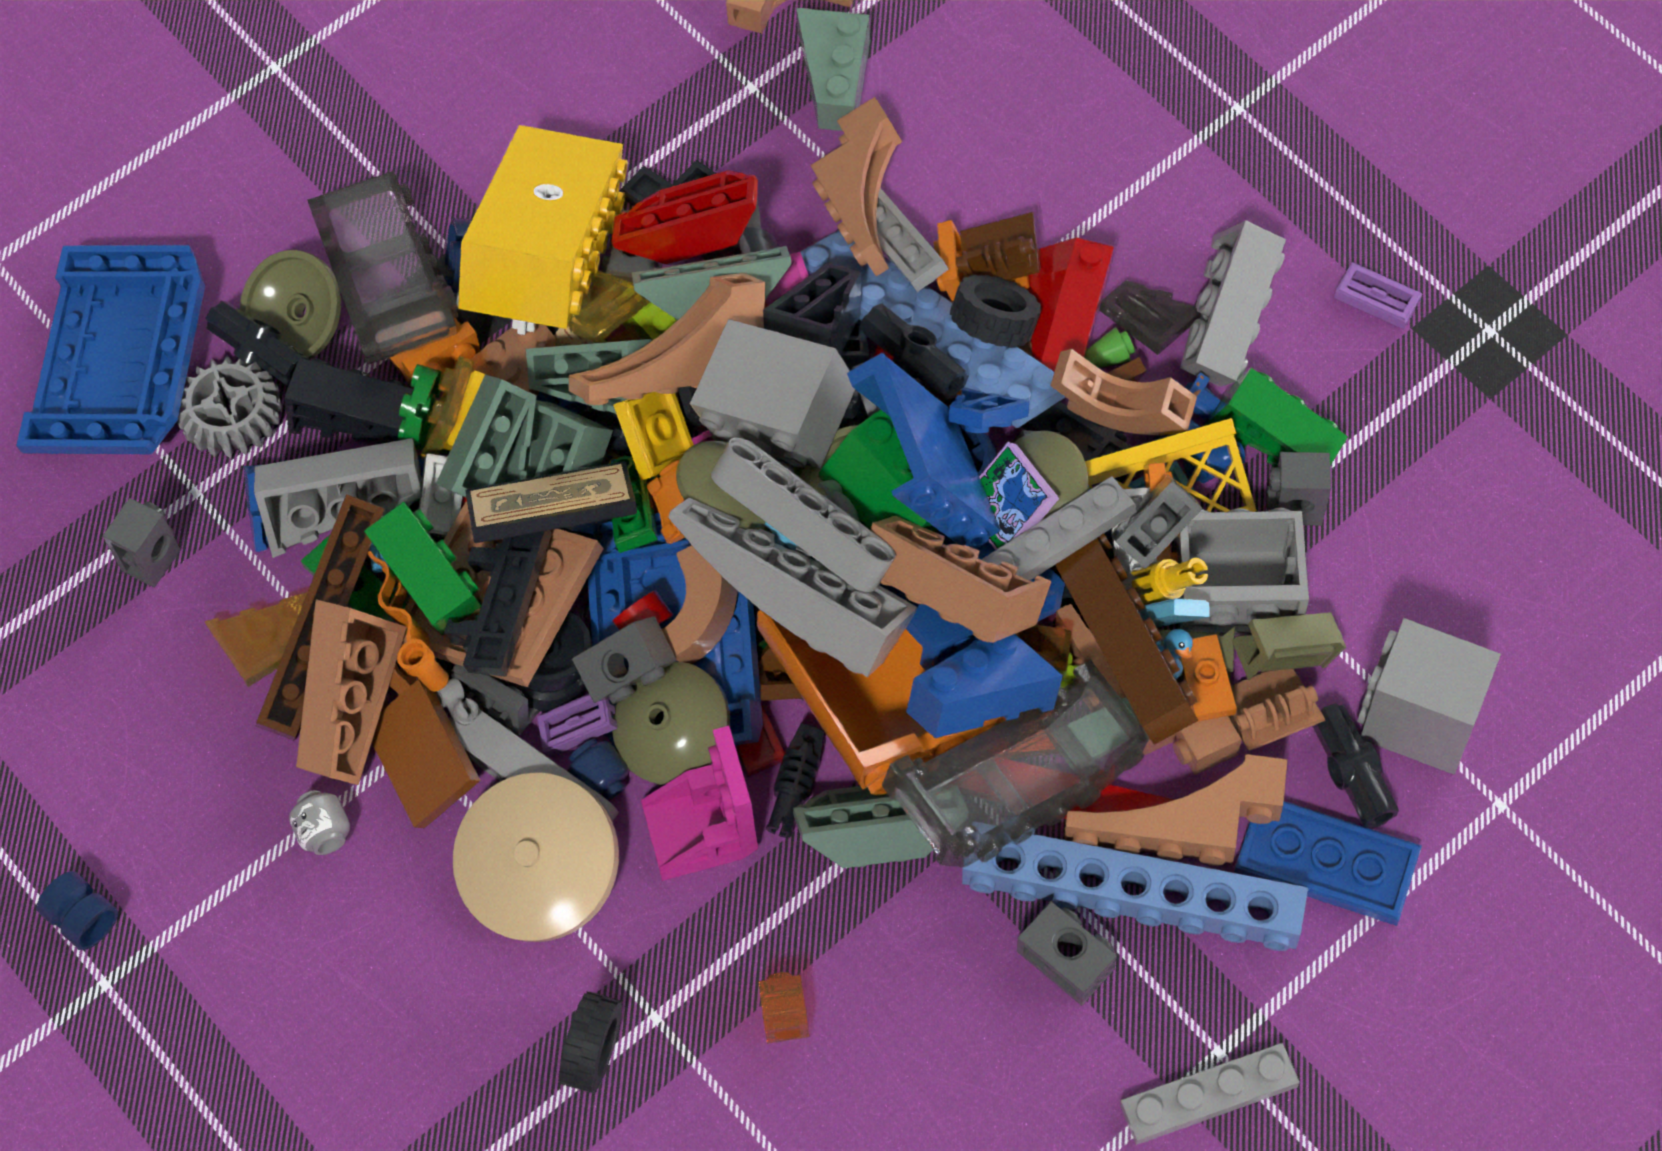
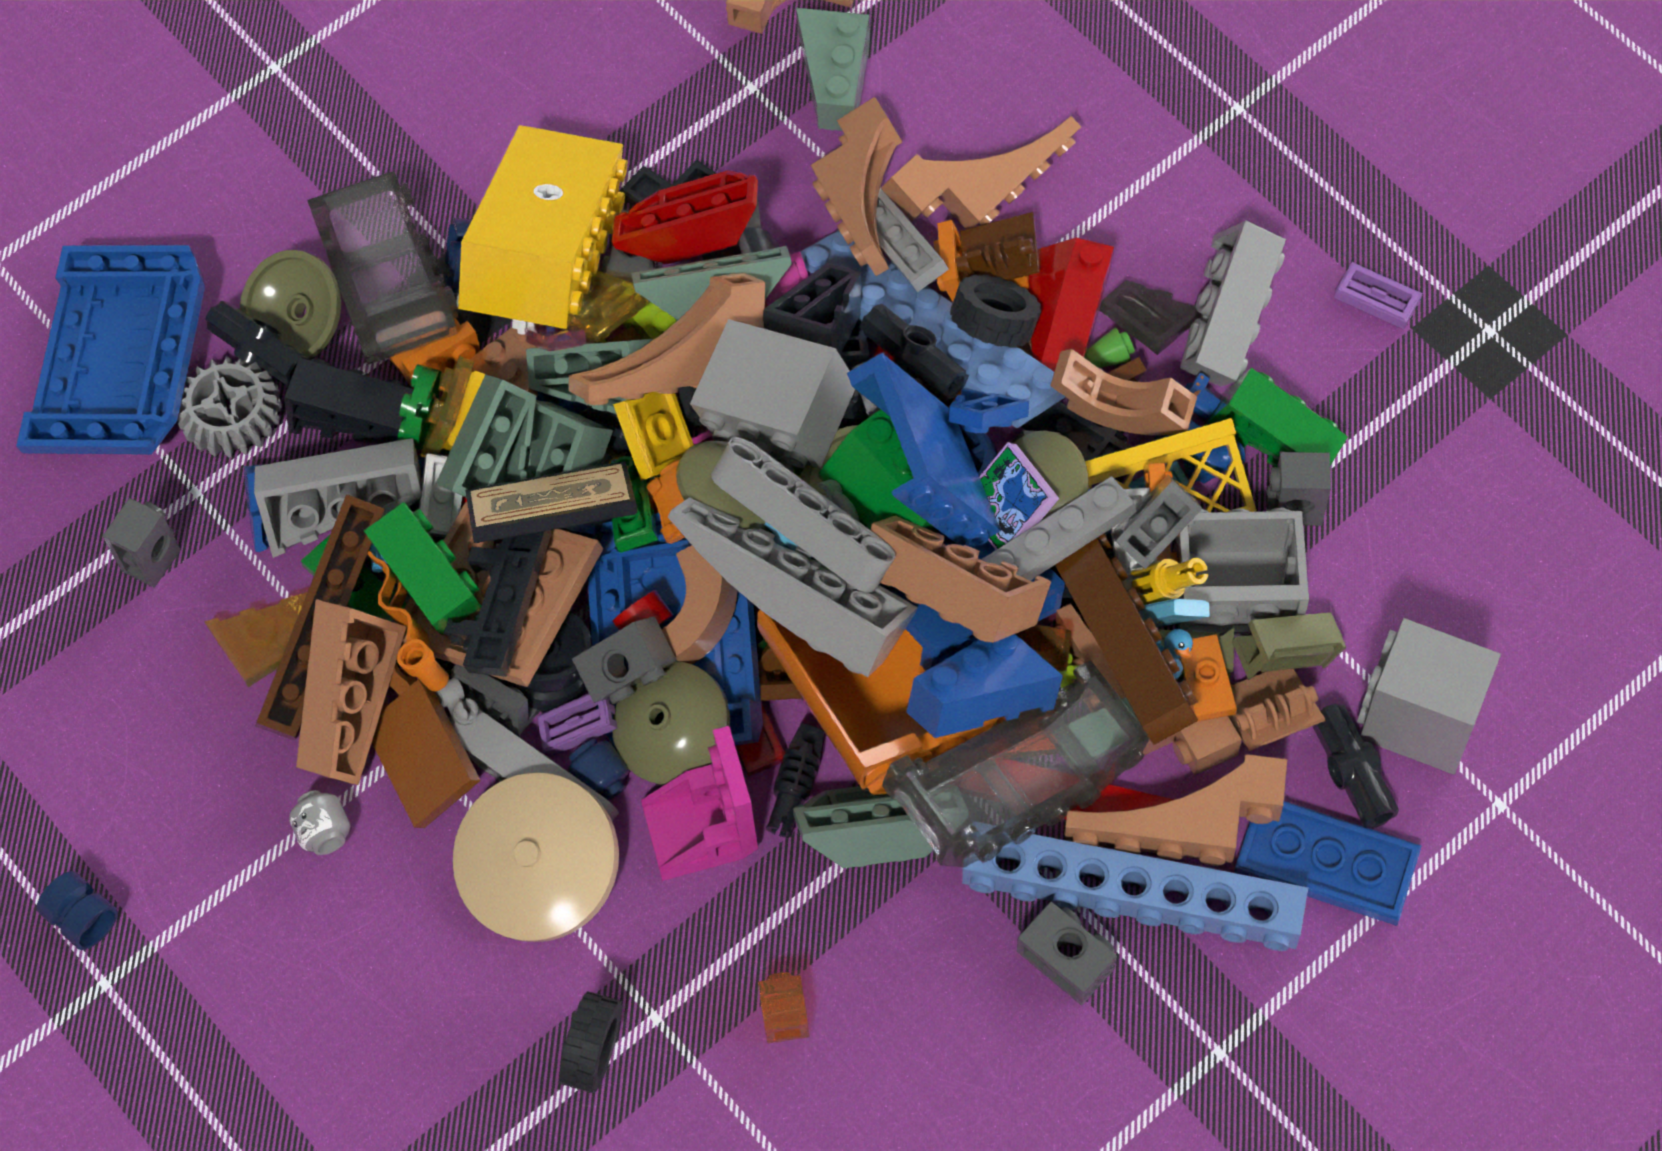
(555, 338): none -> clear pink tile
(974, 186): none -> nougat arch
(1209, 1093): light grey plate -> none

